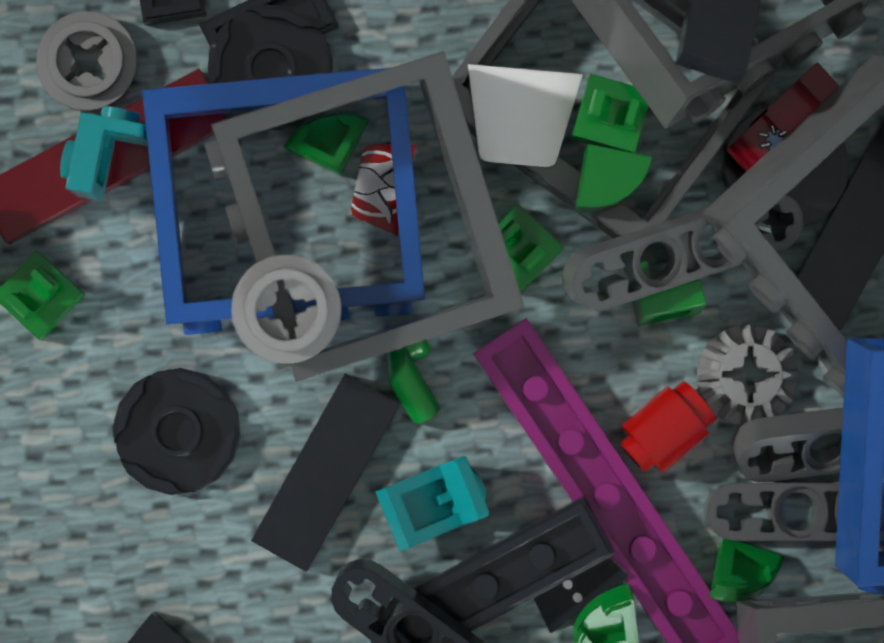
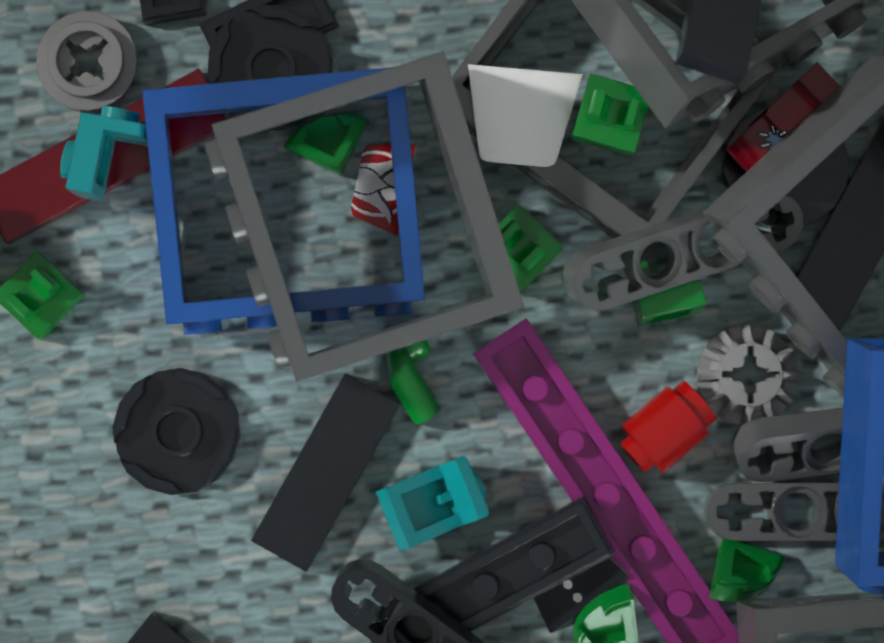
(268, 335): light grey gear -> none
(609, 177): green tile -> none

